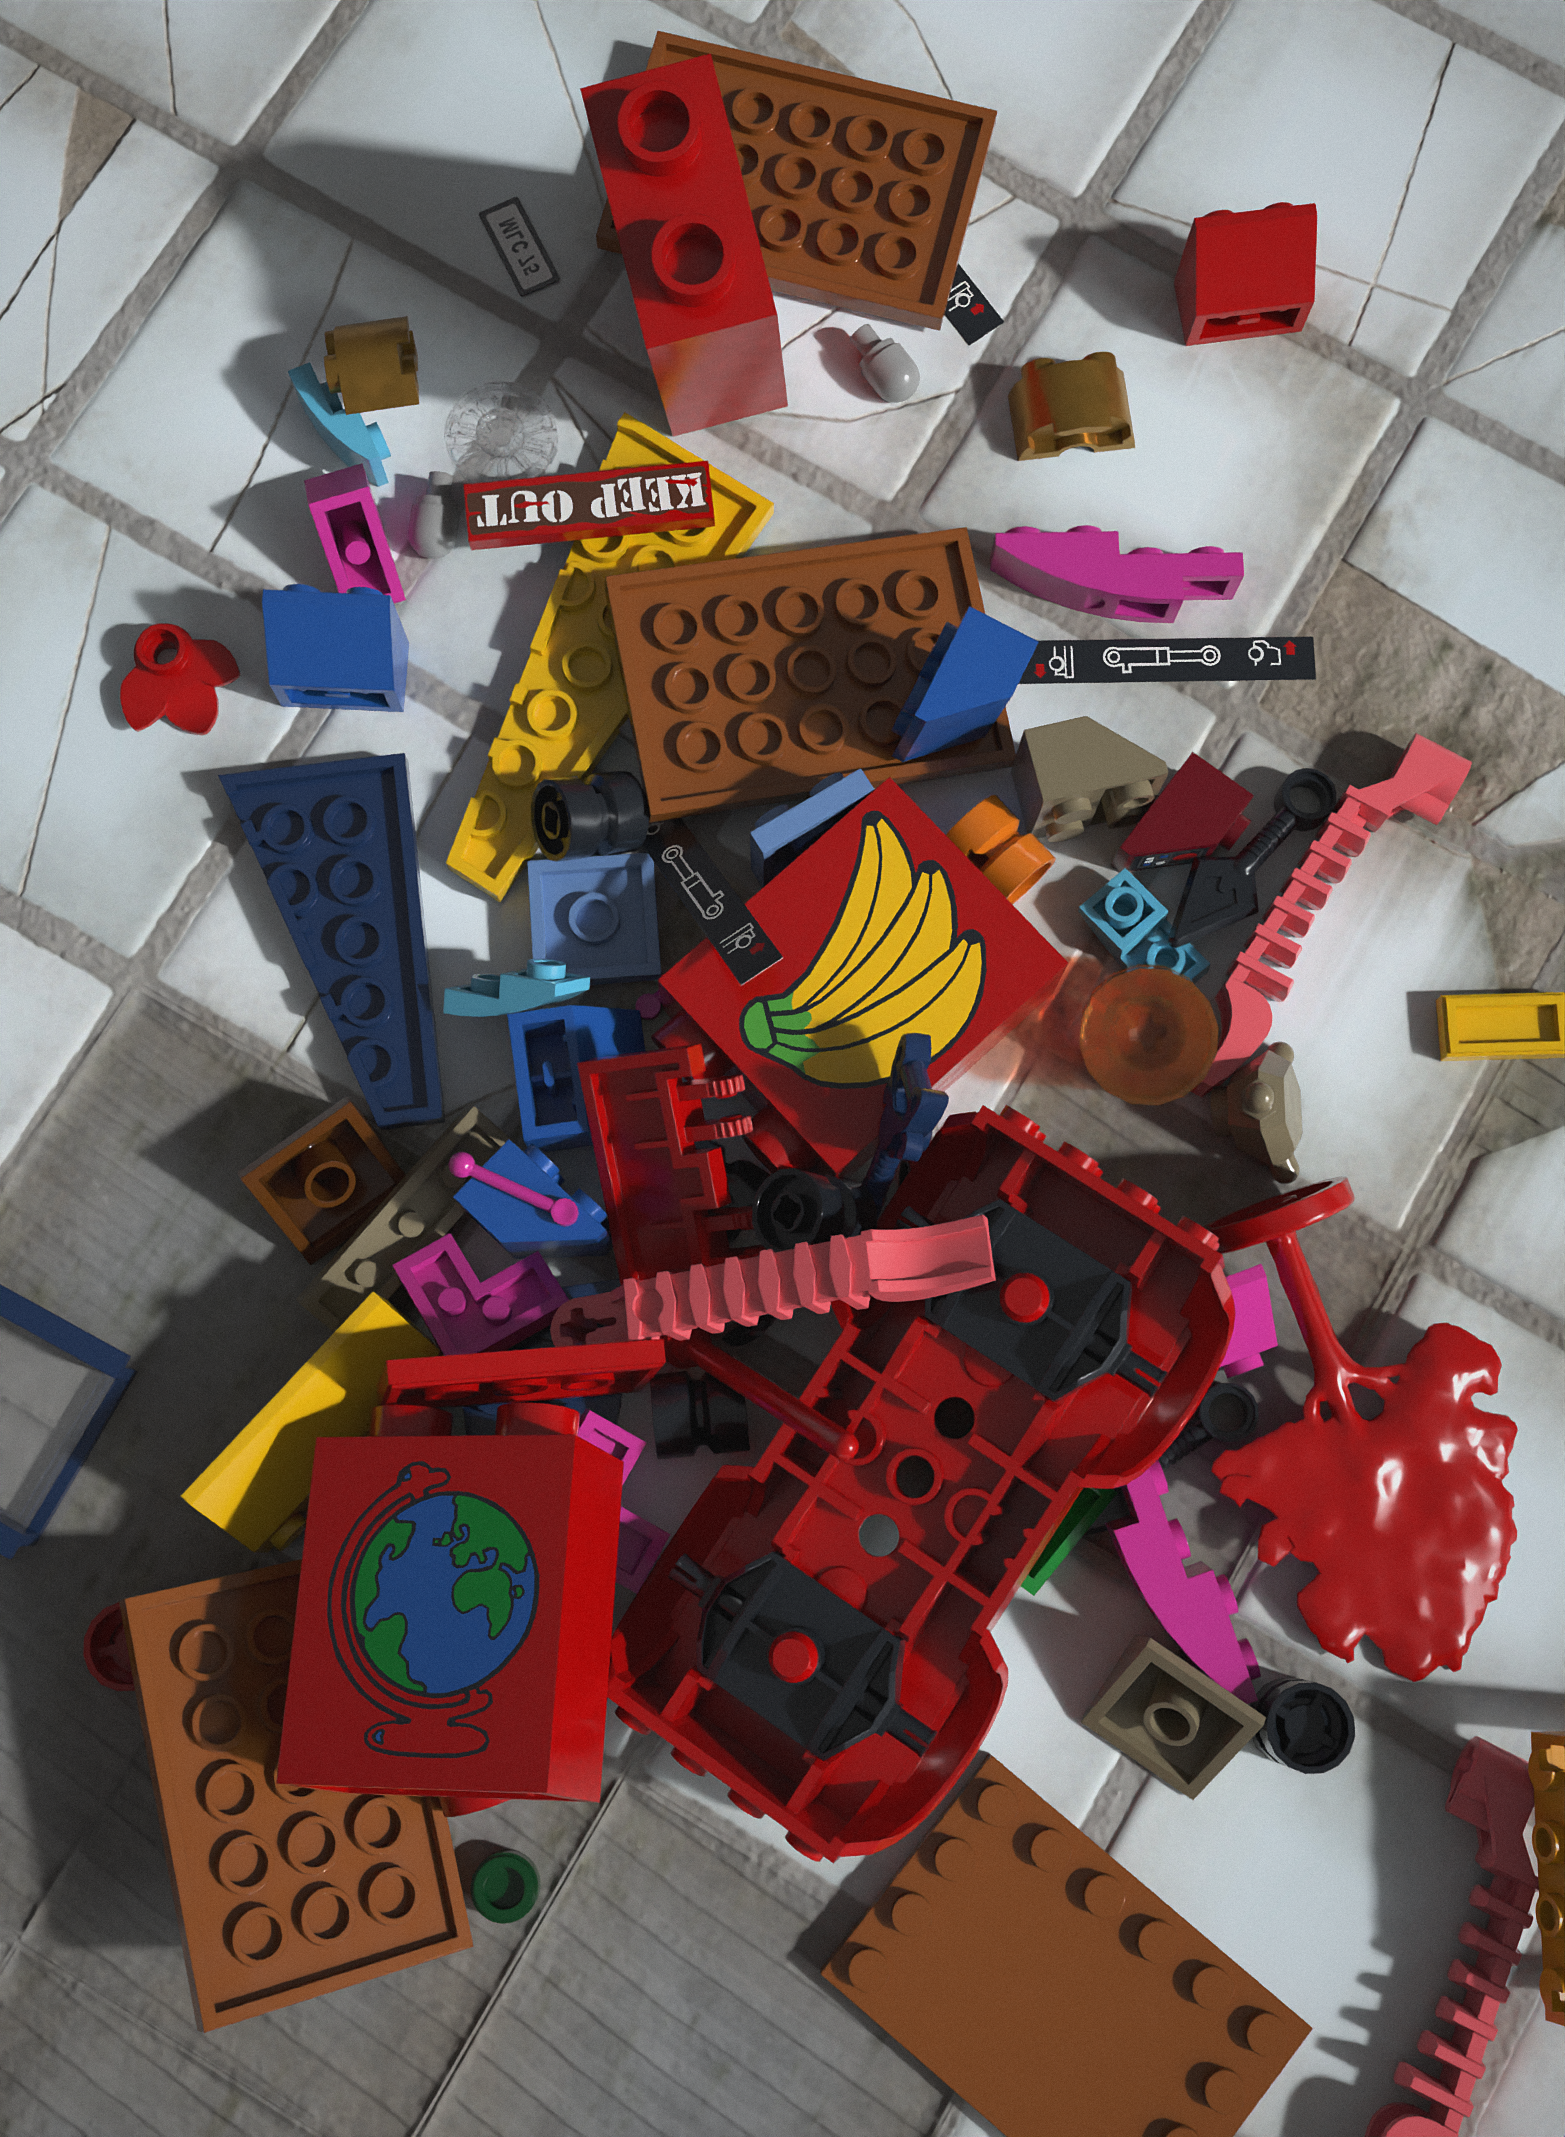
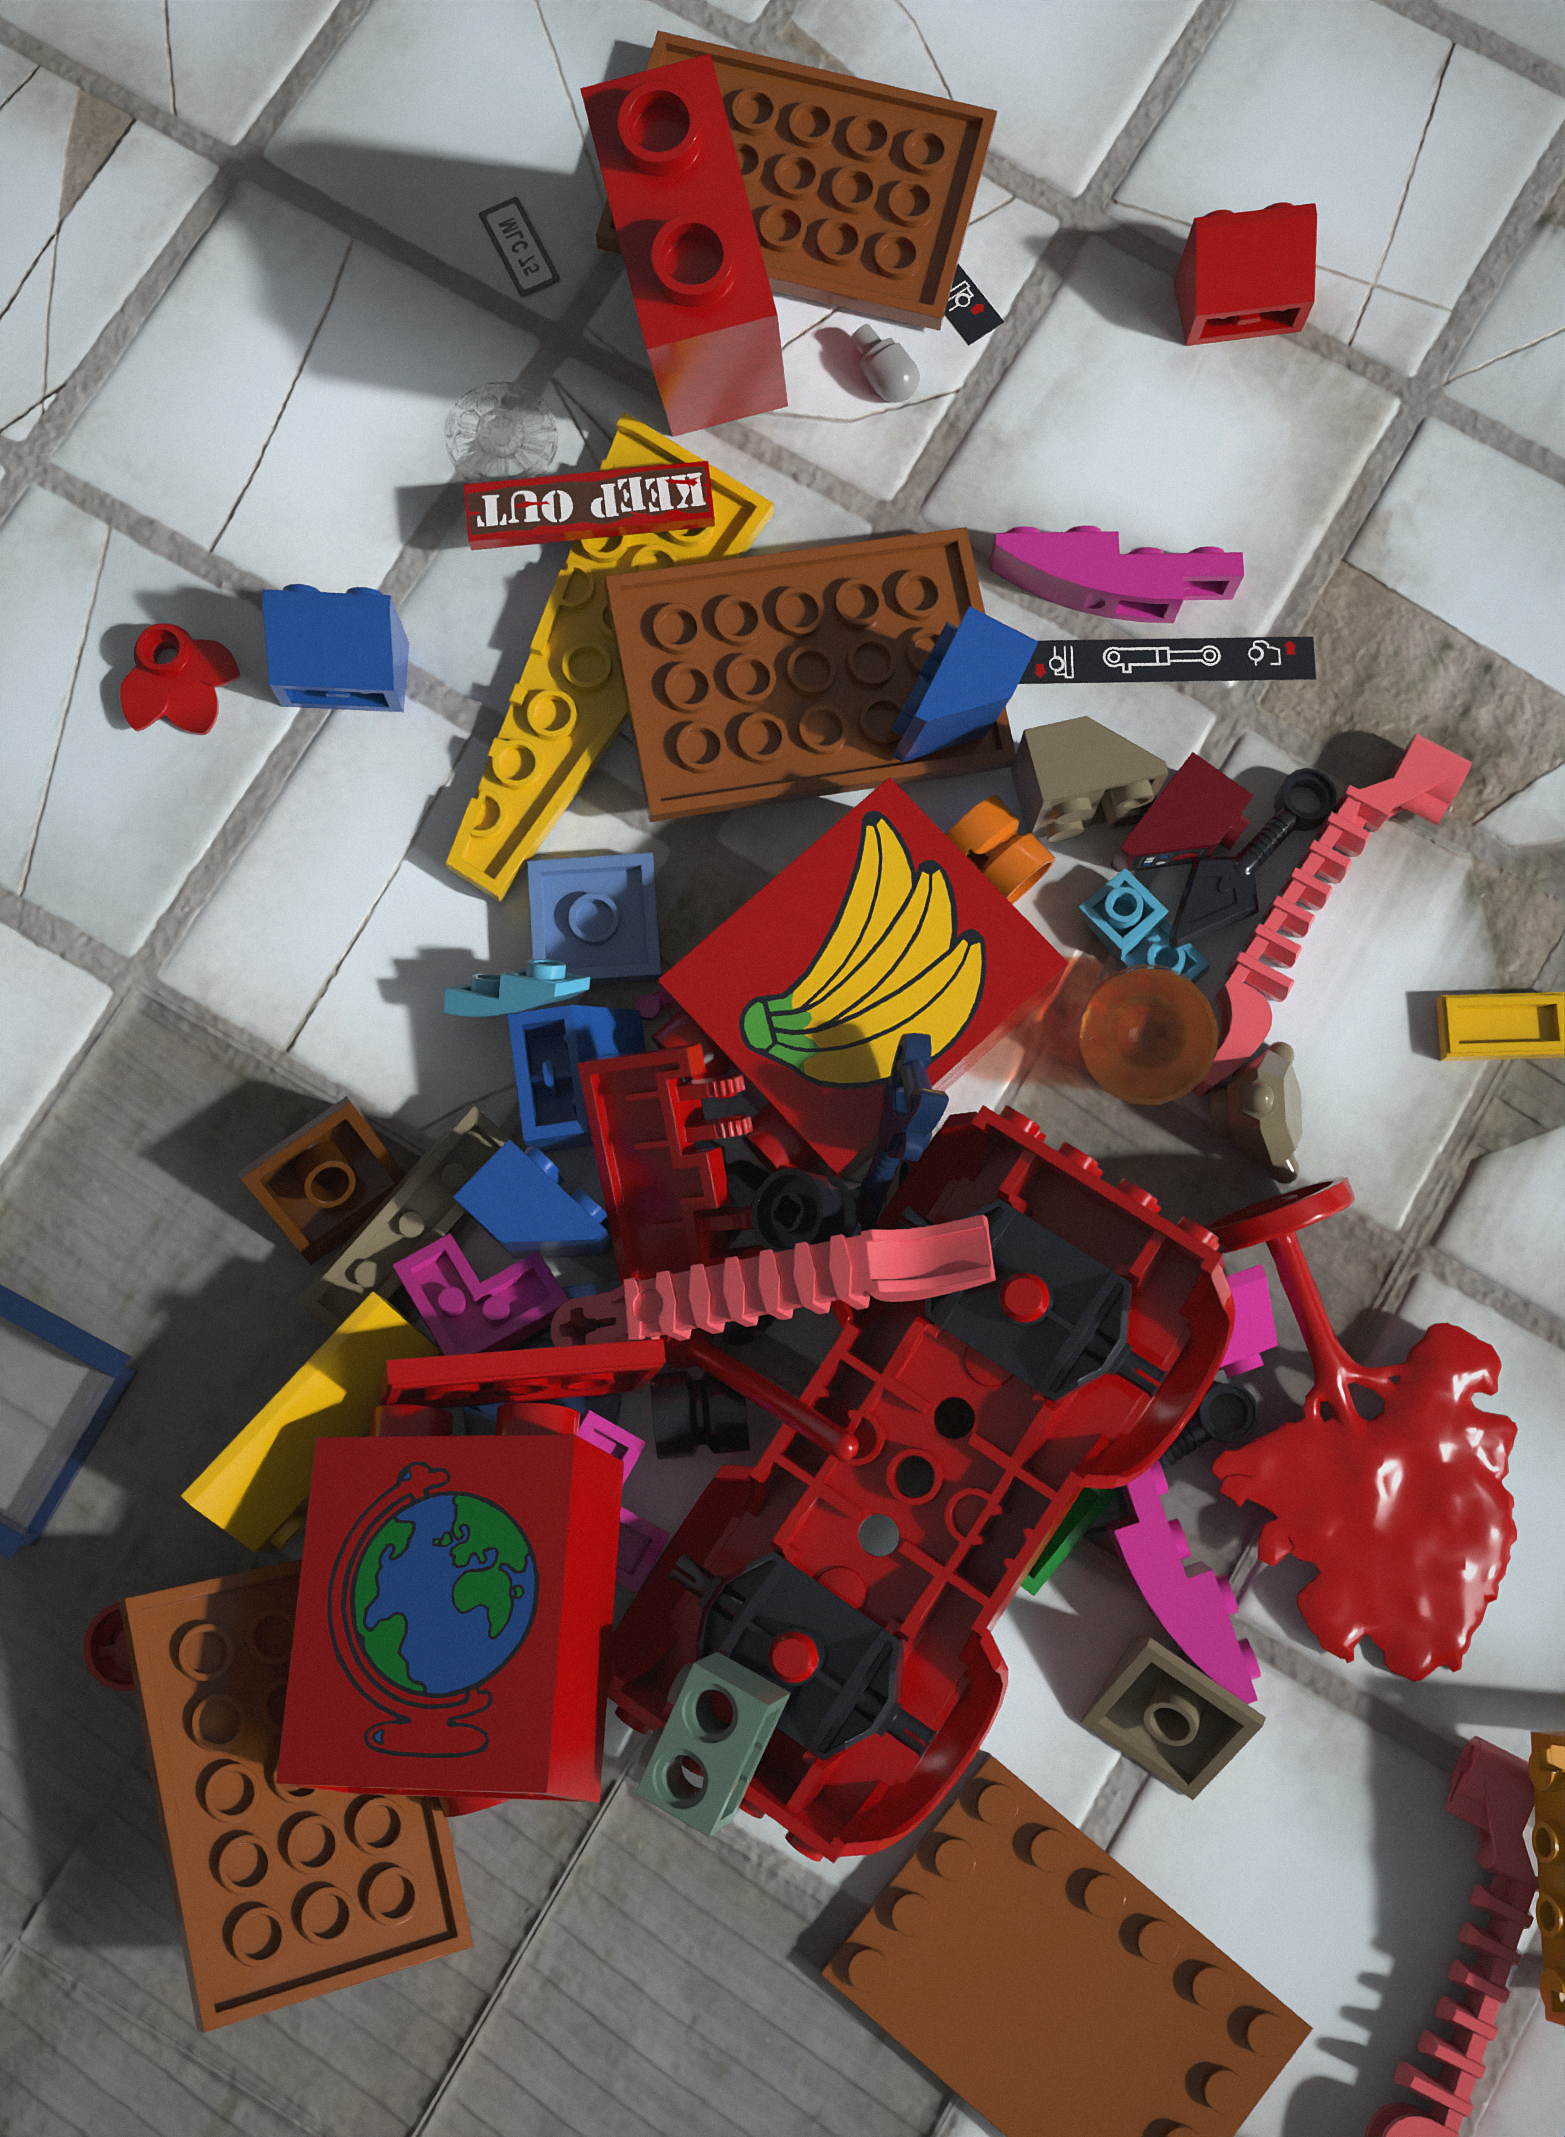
(341, 432): medium azure slope -> none
(349, 888): dark blue wing -> none
(353, 532): dark pink slope -> none
(373, 365): pearl gold cylinder -> none
(434, 518): light grey cylinder -> none
(505, 1886): dark green tile -> none
(562, 1211): dark pink hinge -> none
(589, 817): black wheel -> none
(710, 899): black sticker -> none
(722, 1750): none -> sand green brick
(787, 833): medium blue plate -> none
(1070, 407): pearl gold cylinder -> none
(1304, 1725): black wheel -> none

